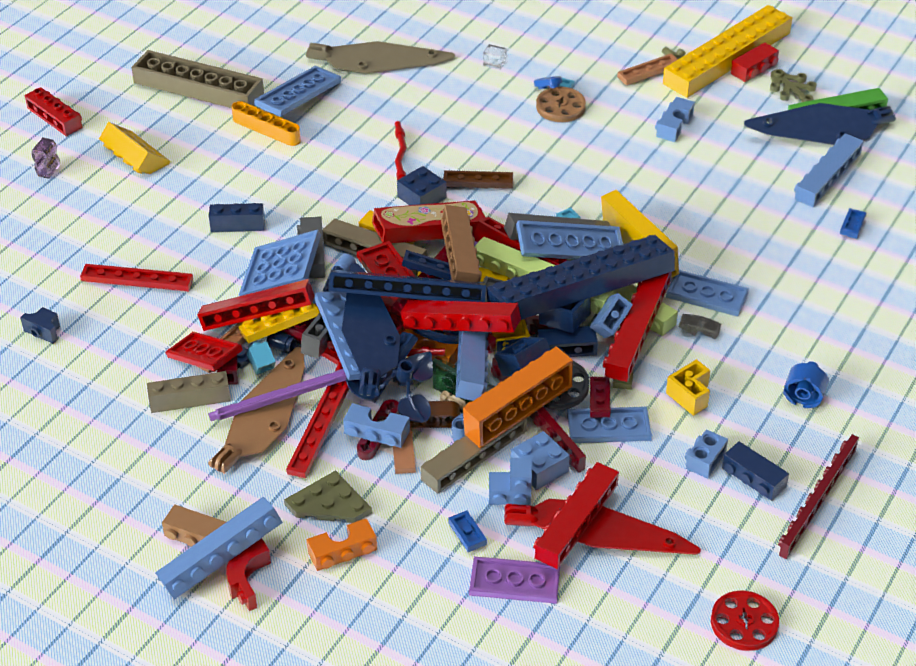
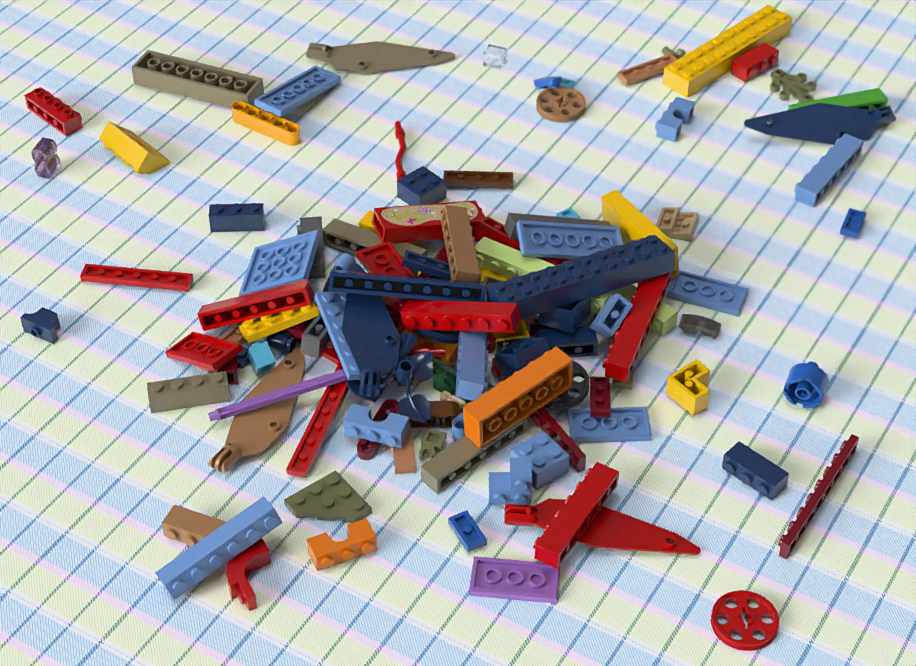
(431, 442): none -> olive plate
(676, 223): none -> tan slope
(706, 453): medium blue brick -> none

